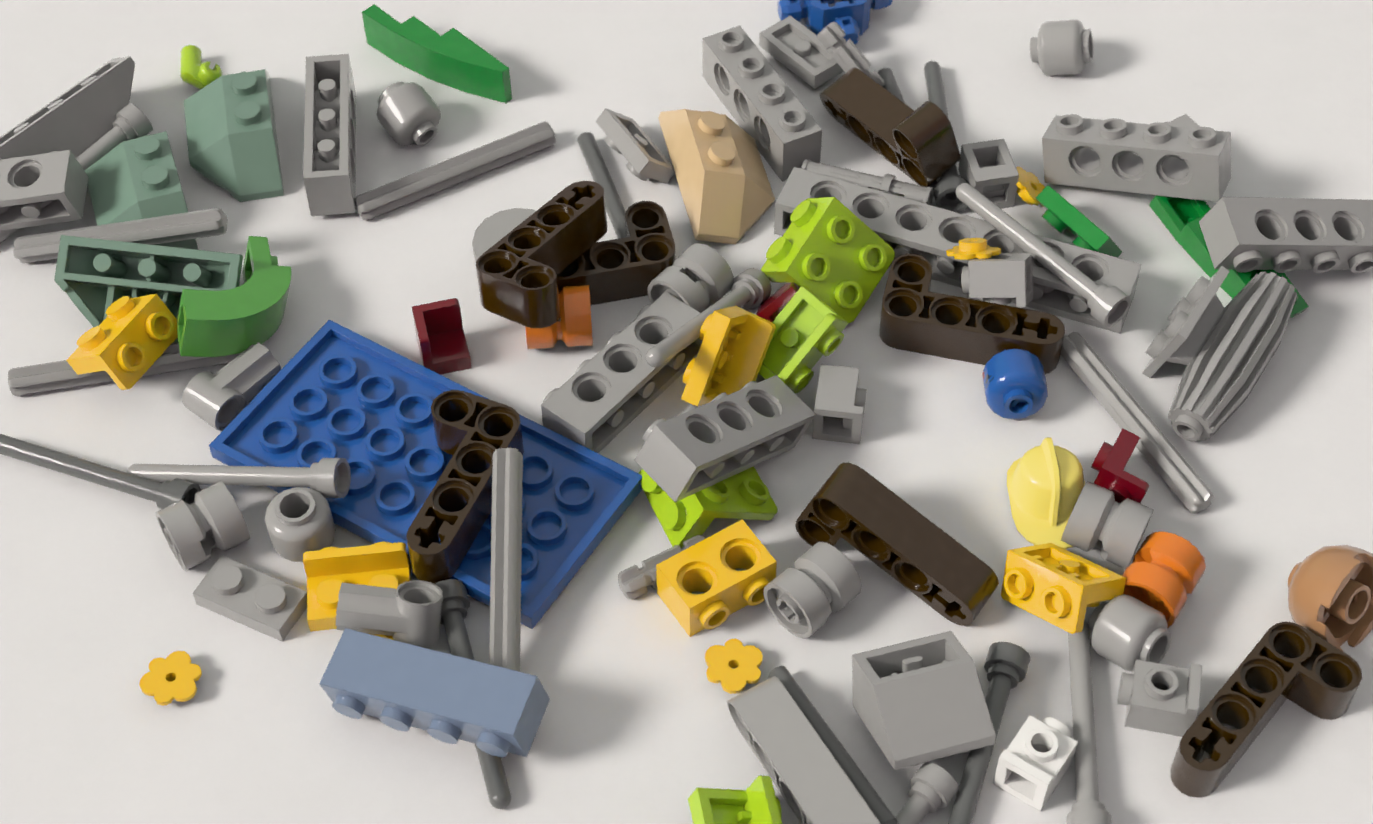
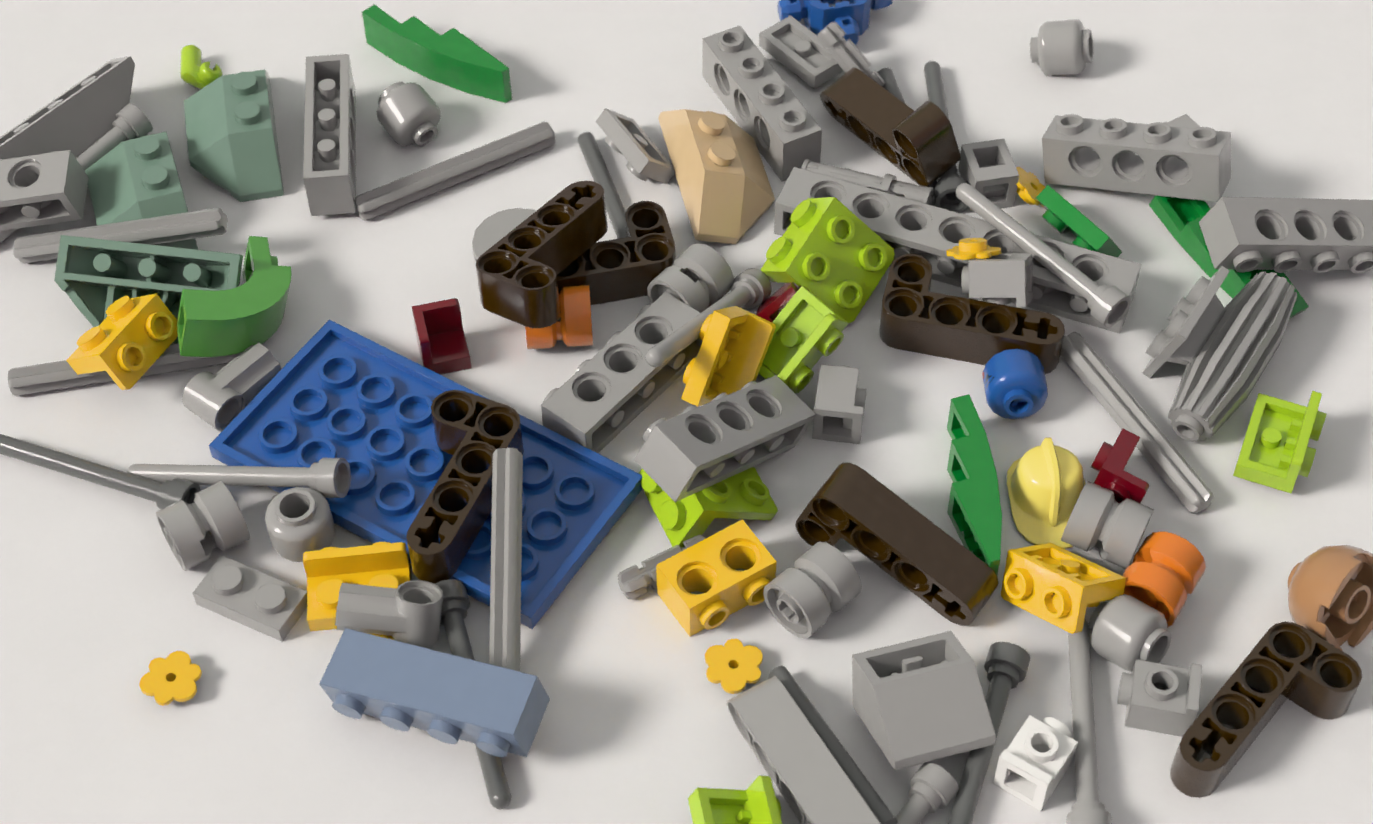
(975, 490): none -> green slope
(1278, 442): none -> lime bracket

